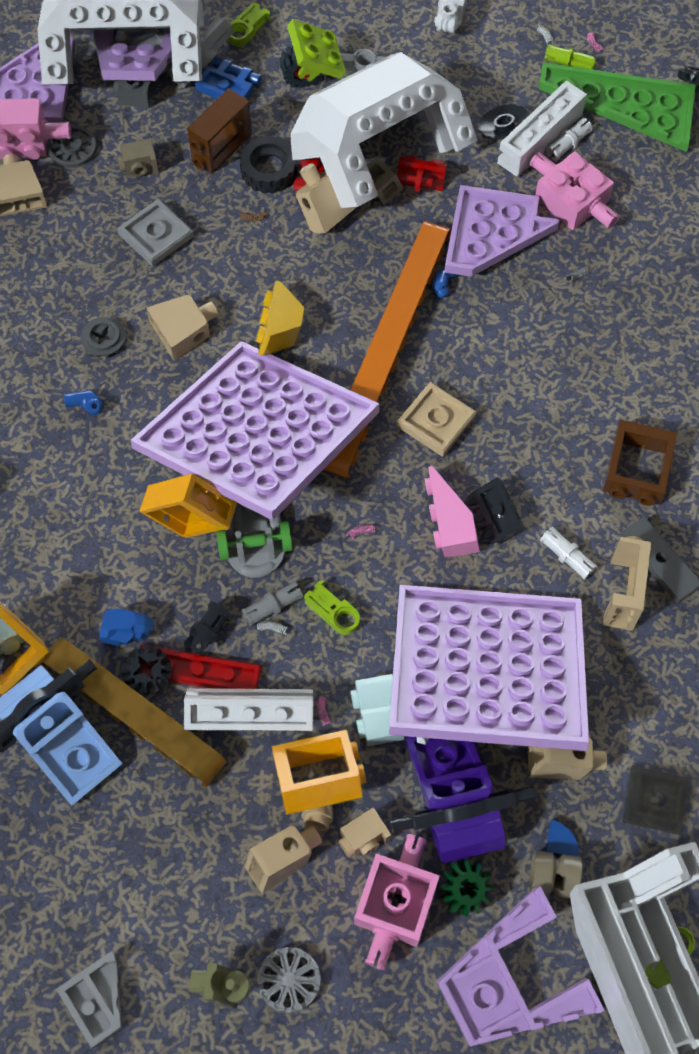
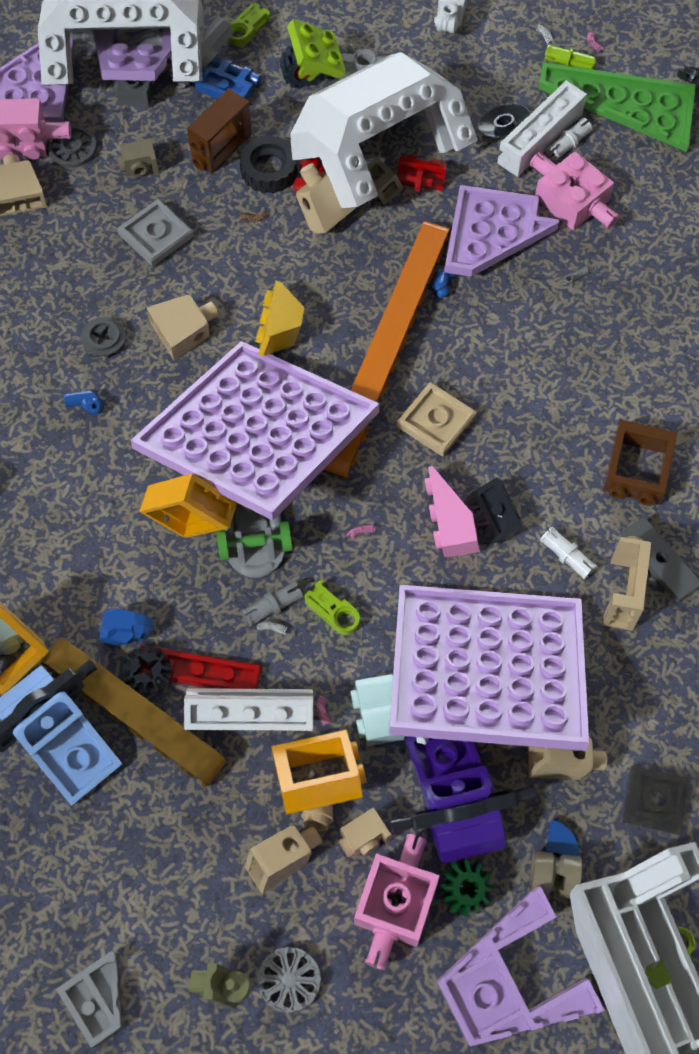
(207, 628): black piece -> none

